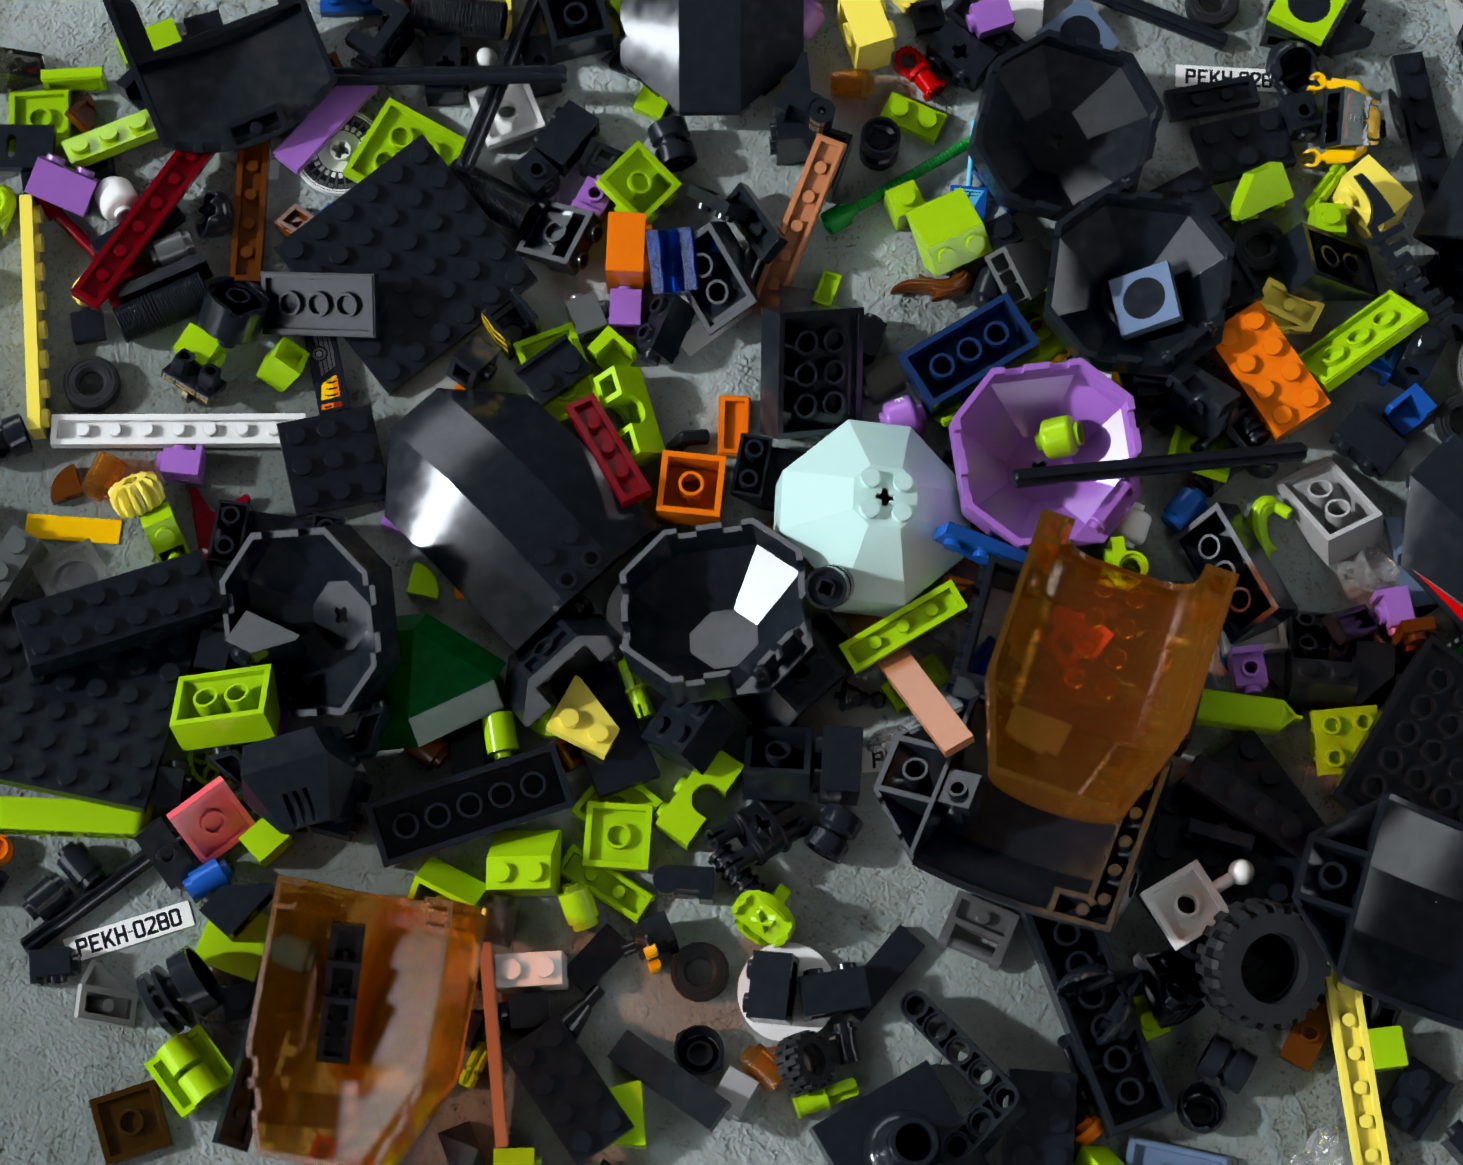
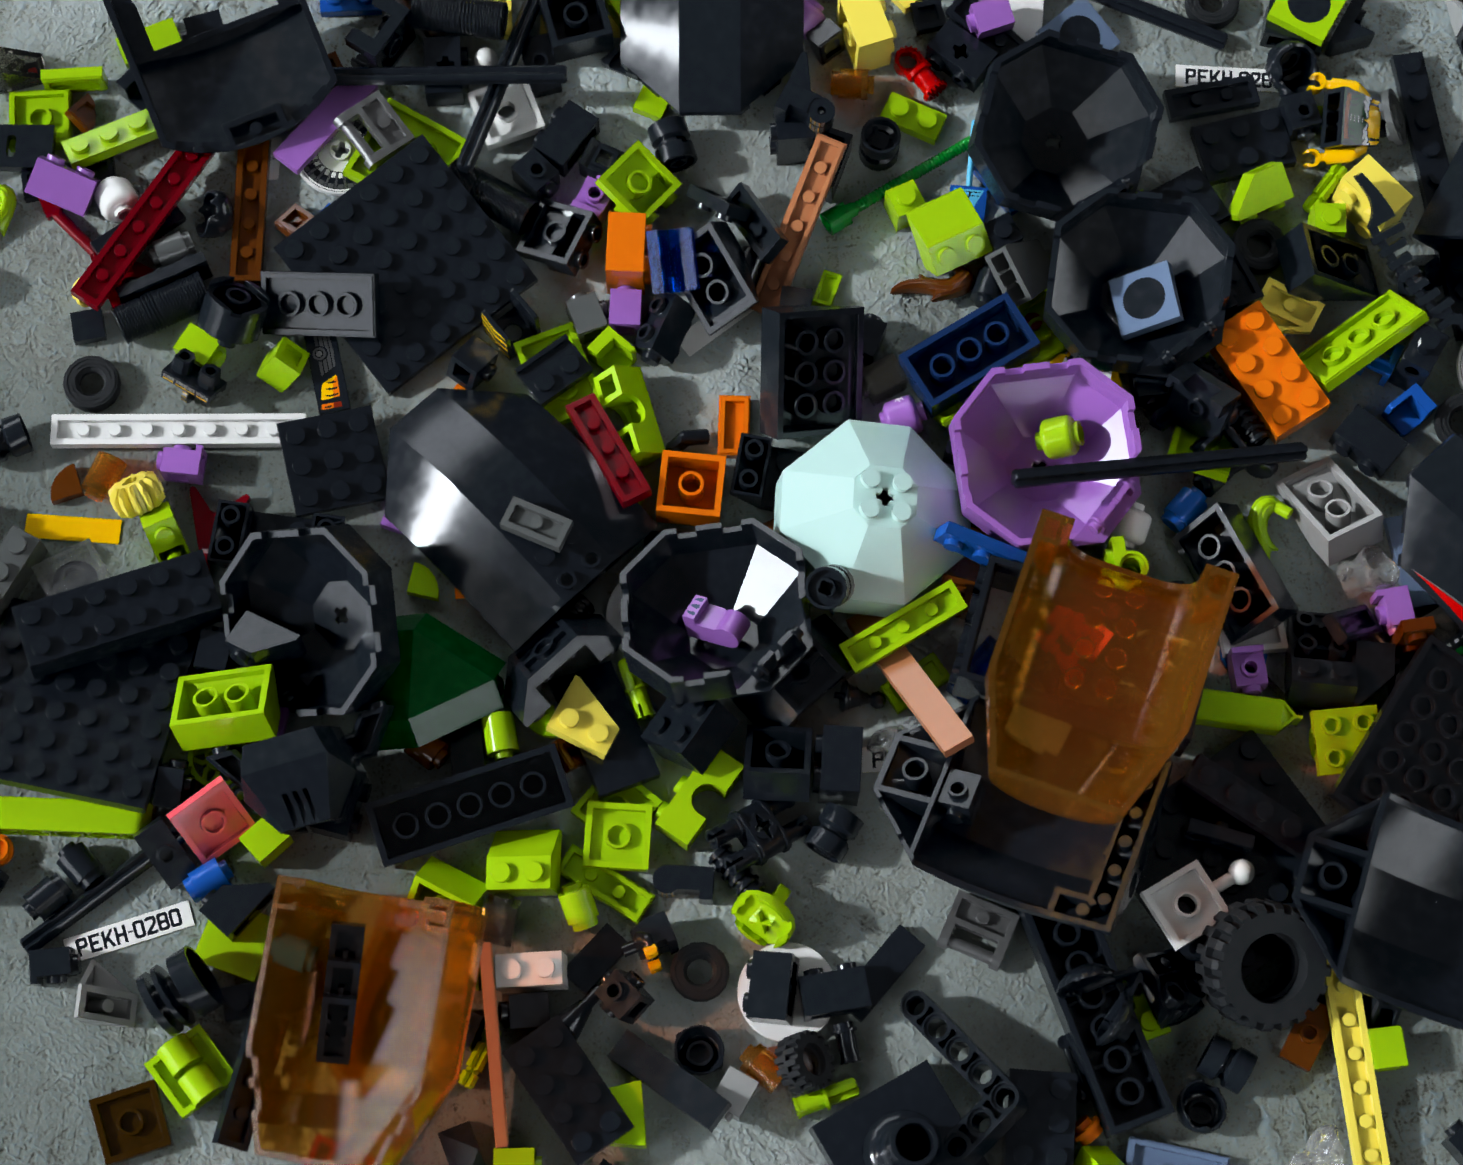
(34, 326): light yellow plate -> none
(381, 123): none -> flat silver plate
(536, 524): none -> dark grey plate
(623, 995): none -> black brick
(715, 623): none -> medium lavender leg
(826, 40): none -> black slope
(1415, 1098): black plate -> none

